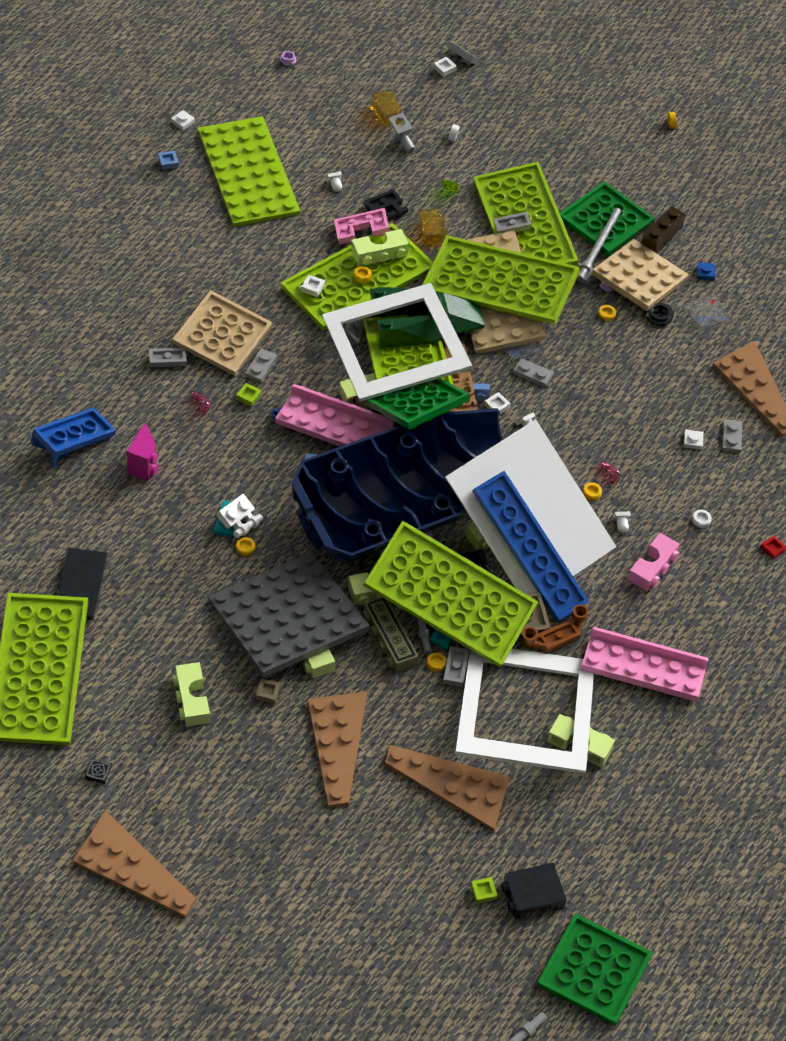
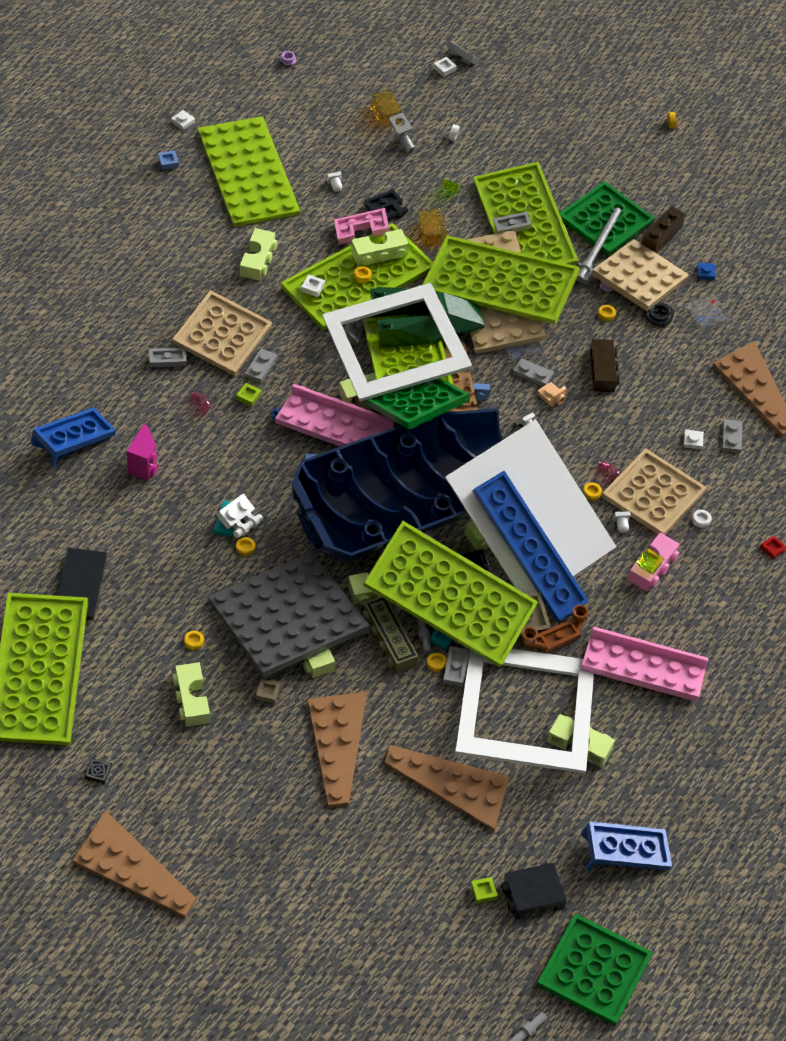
(194, 640): none -> yellow tile
(255, 265): none -> yellowish green arch
(497, 401): white plate -> none
(552, 394): none -> light nougat bracket
(604, 365): none -> dark brown brick
(627, 846): none -> plate
(650, 561): none -> clear neon green plate
(654, 492): none -> tan plate

